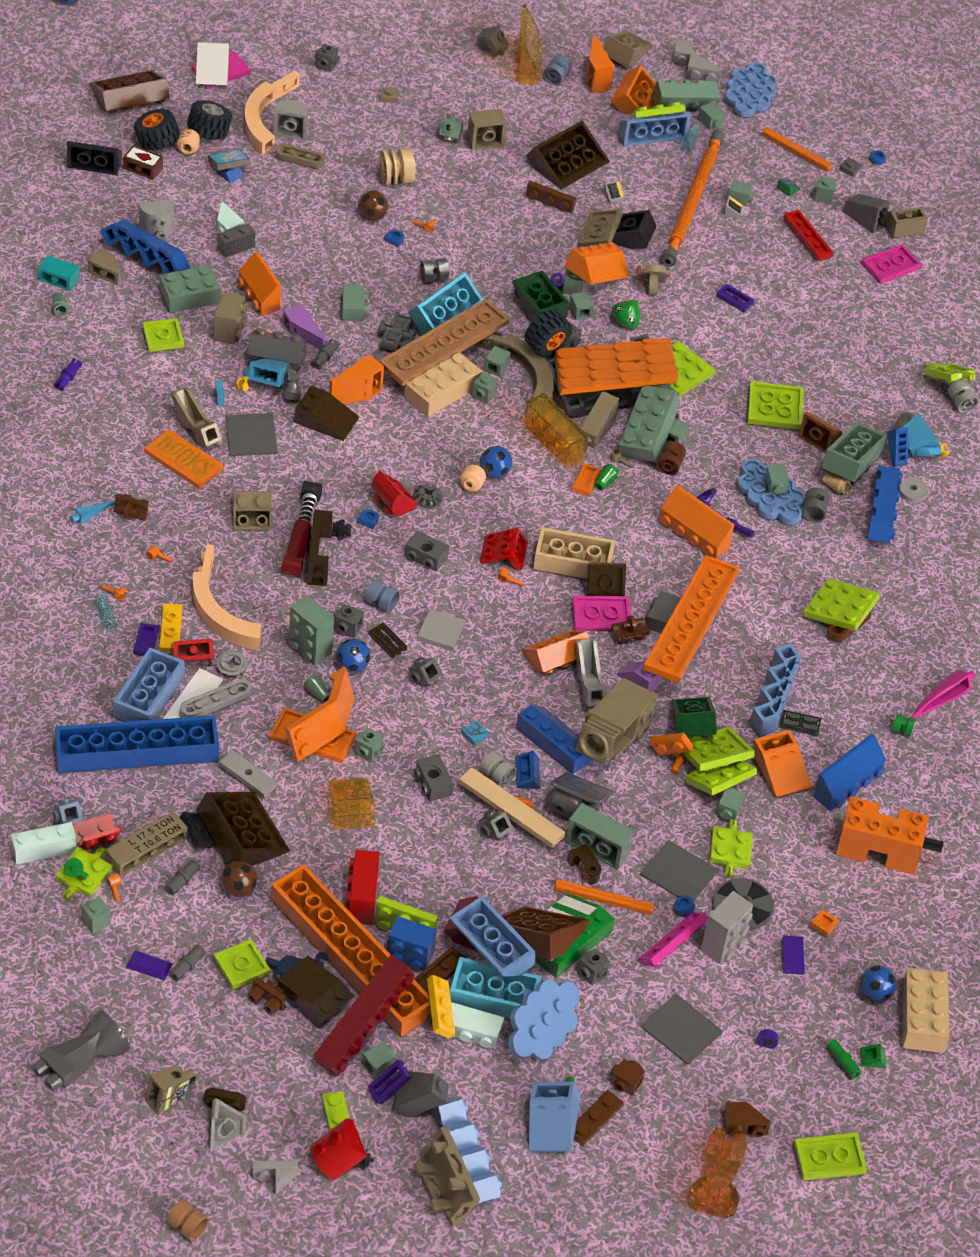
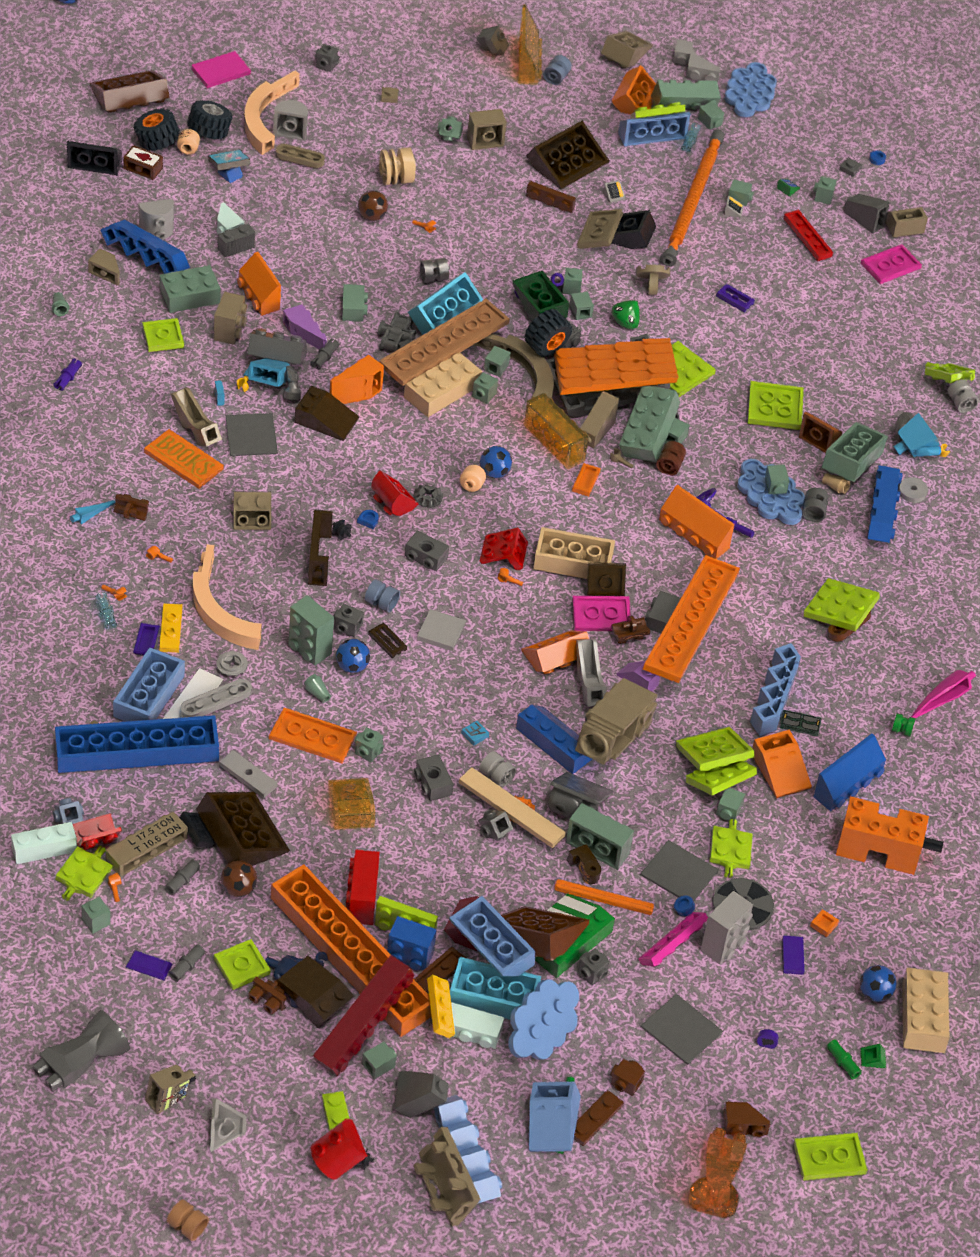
(58, 273): teal brick -> none
(74, 867): green piece -> none
(193, 650): red brick -> none
(212, 63): white sticker -> none
(233, 1099): dark brown plate -> none
(281, 1171): light grey slope -> none
(301, 529): dark red piece -> none
(324, 721): orange windscreen -> none
(392, 1084): dark purple tile -> none
(394, 237): blue tile -> none
(425, 671): dark grey brick -> none
(528, 771): blue slope -> none
(598, 263): orange slope -> none
(599, 68): orange slope -> none
(606, 476): green cone -> none
(672, 744): orange plate -> none
(694, 717): dark green slope -> none
(797, 149): orange axle -> none
(898, 443): blue slope -> none

